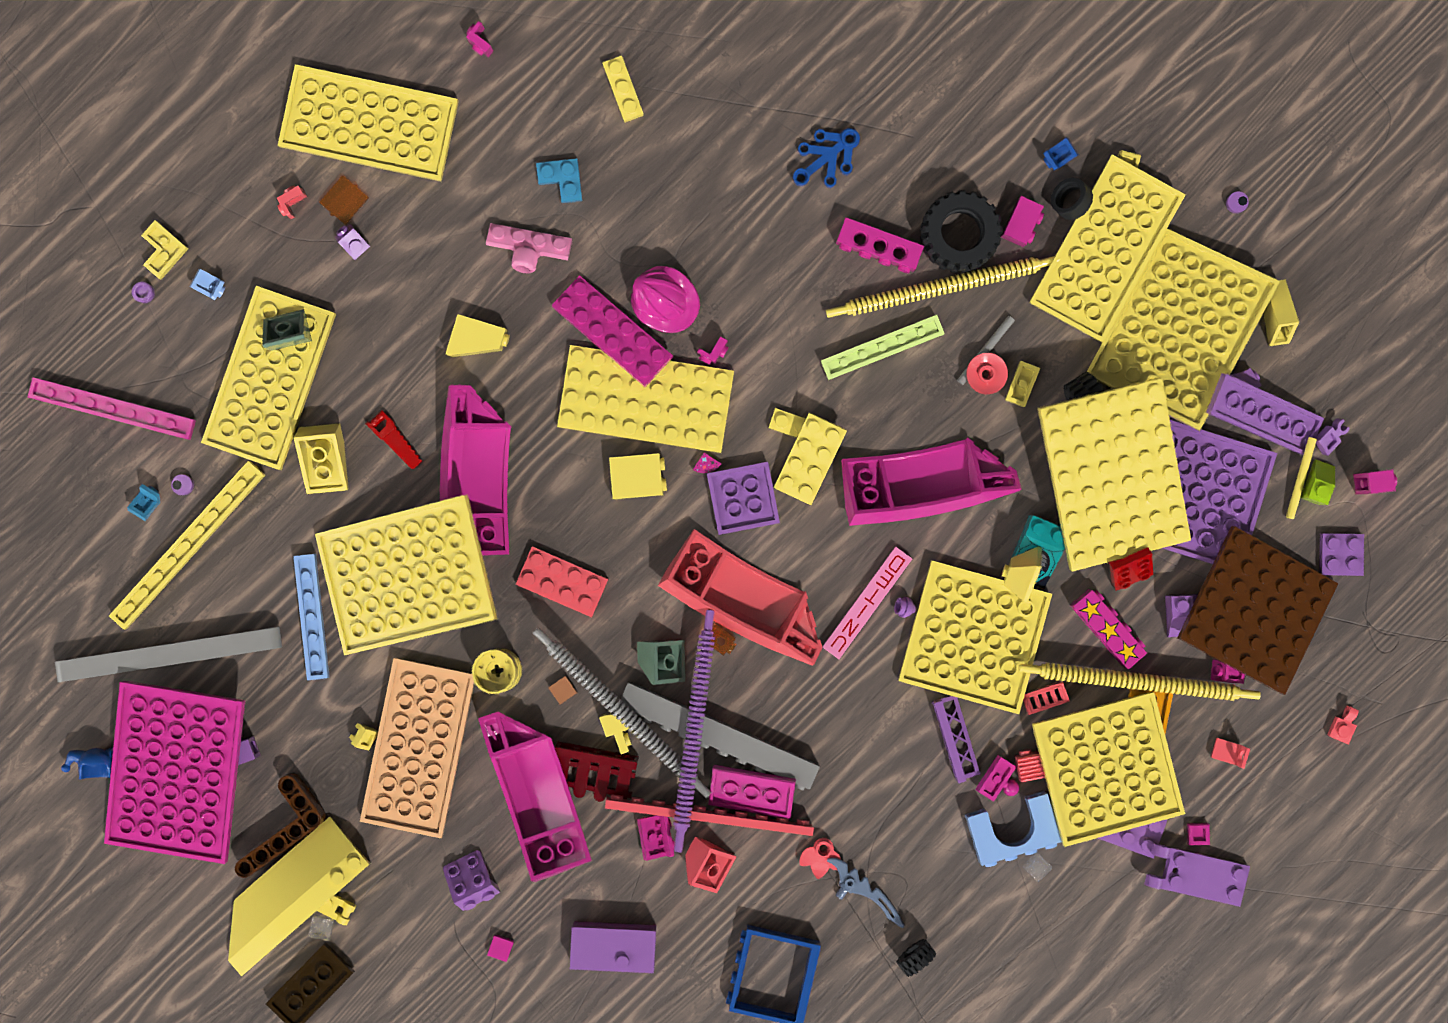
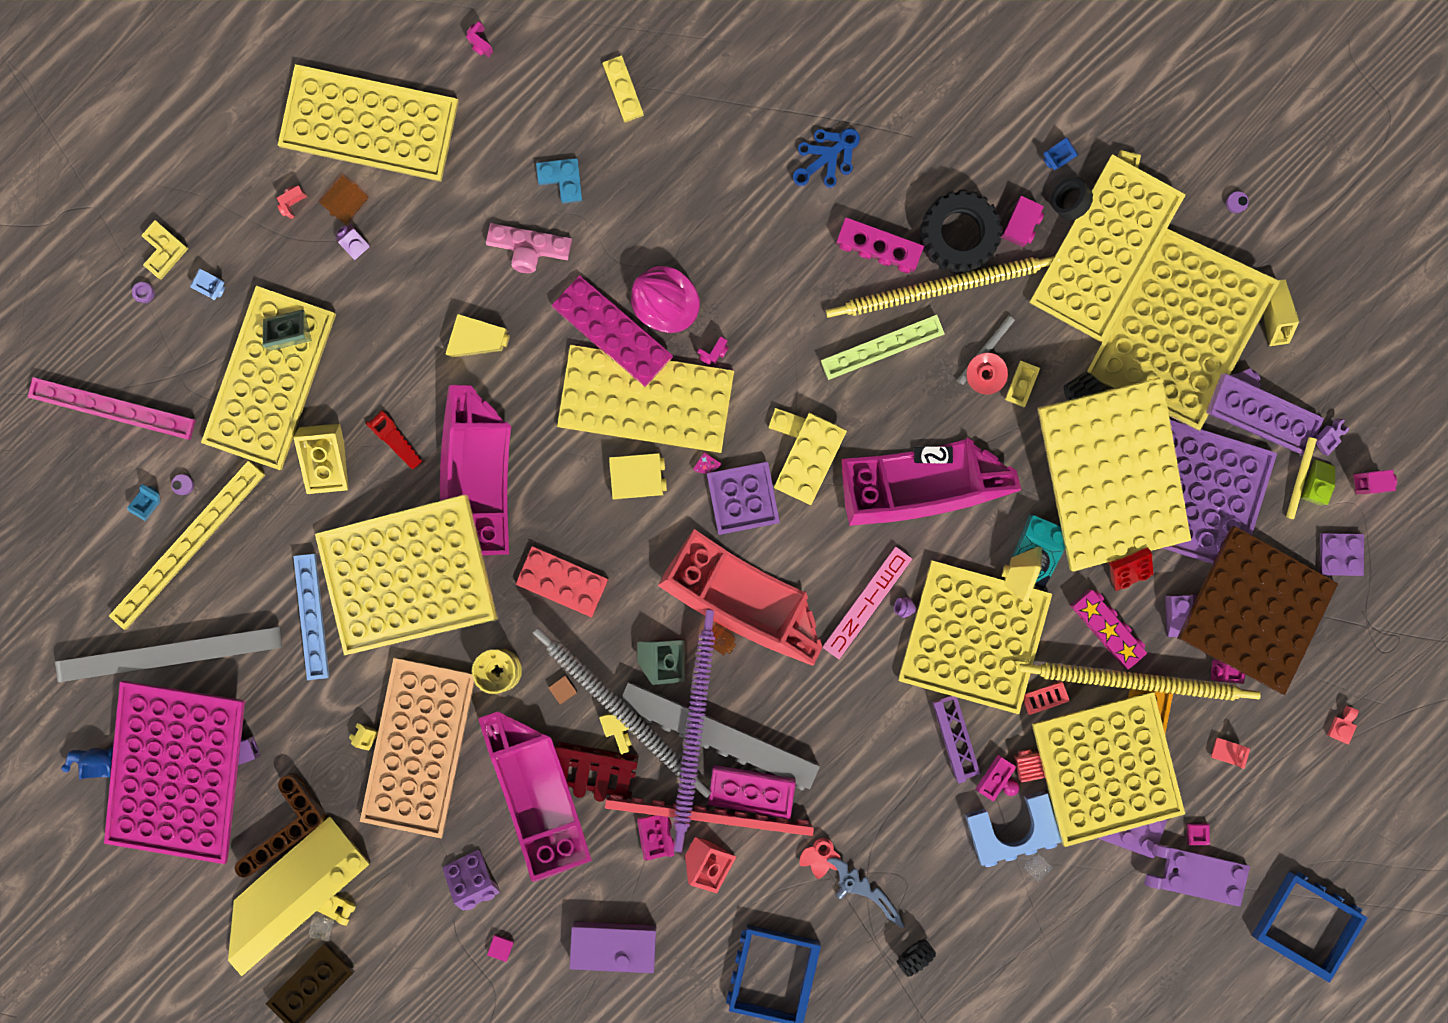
(933, 454): none -> sticker
(1343, 943): none -> blue window

